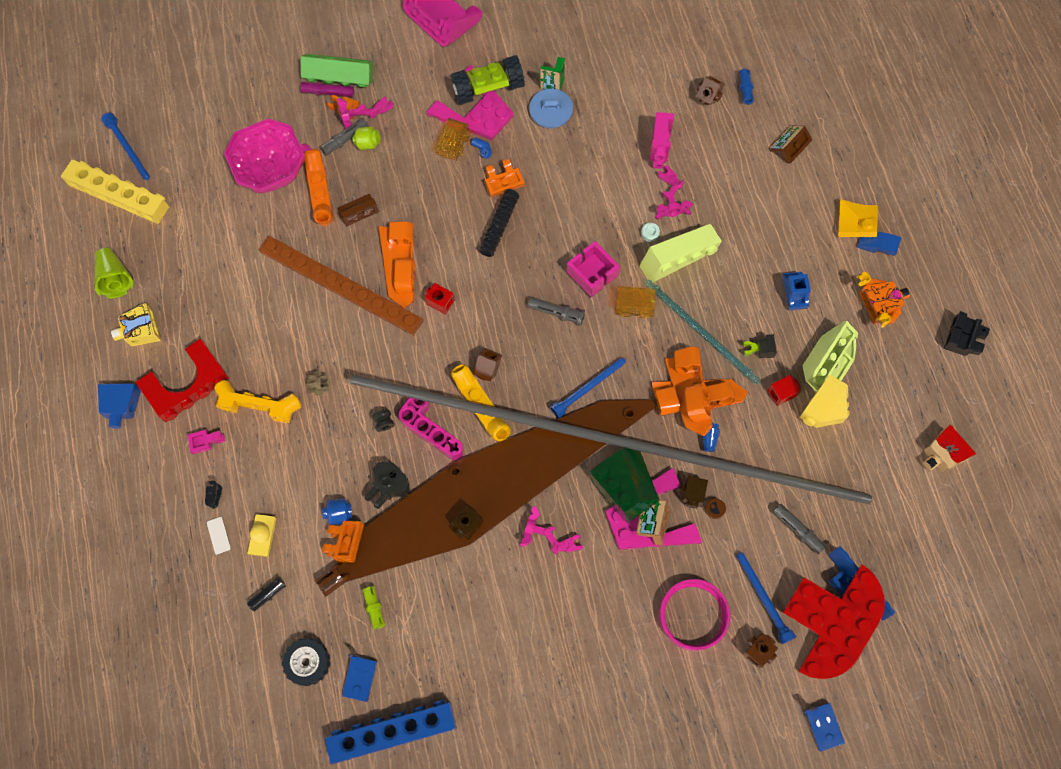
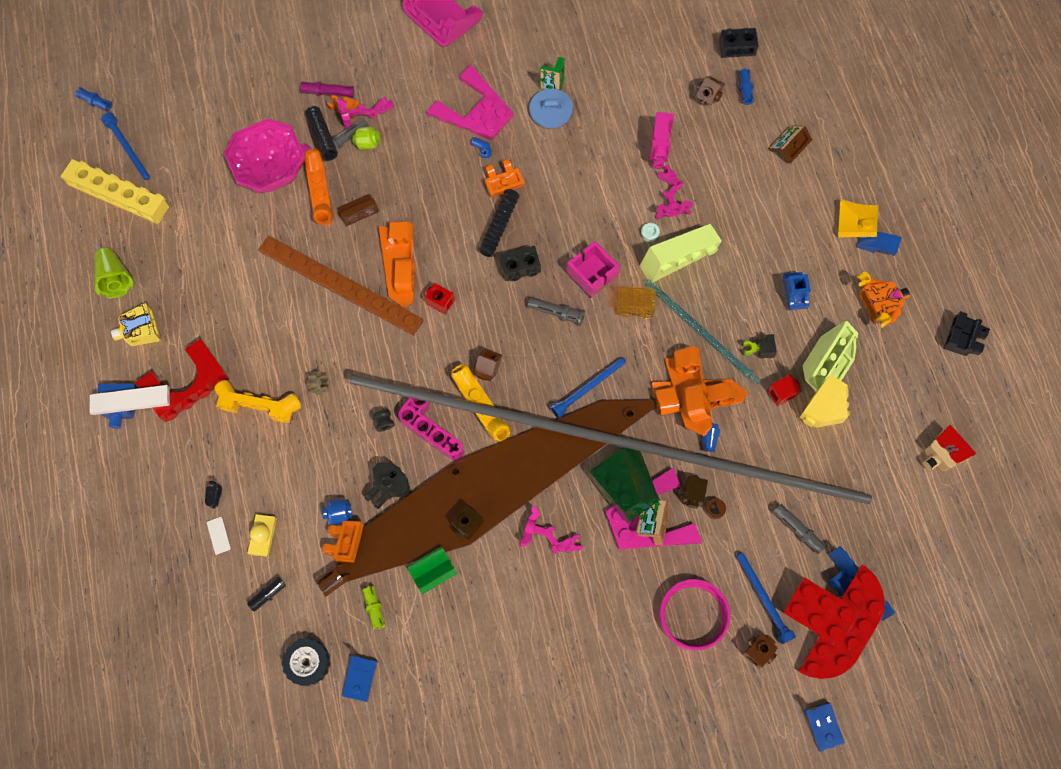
(93, 99): none -> blue pin
(129, 400): none -> white tile
(202, 441): dark pink plate -> none
(321, 133): none -> black piece
(337, 69): bright green brick -> none
(339, 752): blue brick -> none
(431, 570): none -> green panel
(452, 139): clear yellow brick -> none
(488, 79): plate -> none
(518, 259): none -> pearl dark grey brick
(738, 42): none -> black brick

